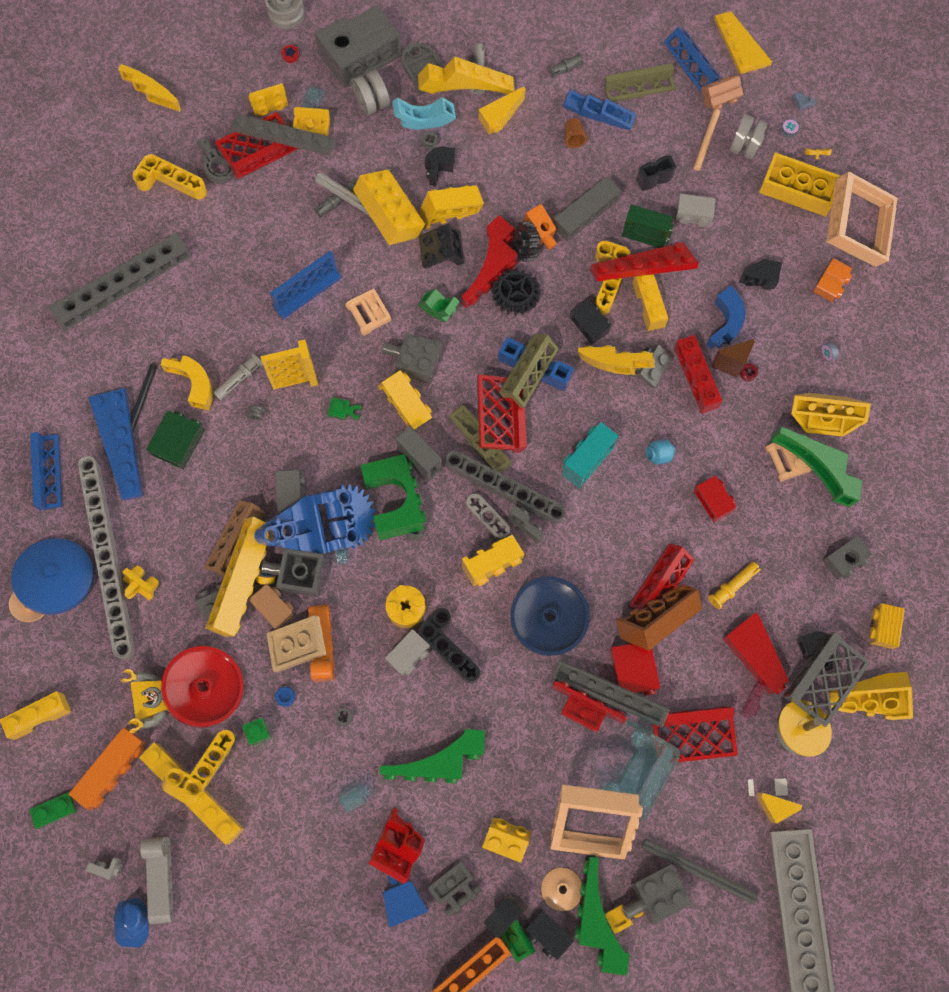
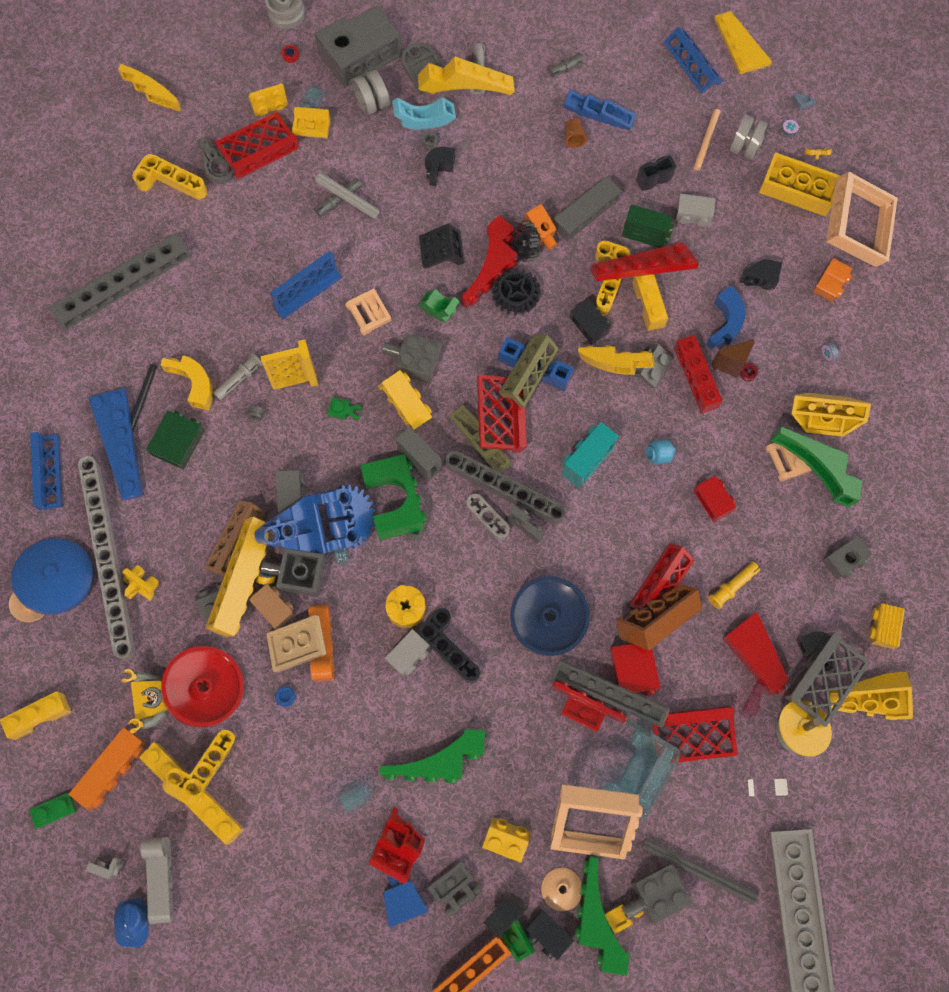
(257, 732): green brick -> none
(283, 134): dark grey plate -> none
(338, 715): dark grey bush -> none
(388, 206): yellow brick -> none
(450, 203): yellow wedge -> none
(493, 561): yellow wedge -> none
(498, 113): yellow slope -> none
(639, 77): olive fence -> none
(722, 91): nougat brick -> none
(777, 808): yellow slope -> none

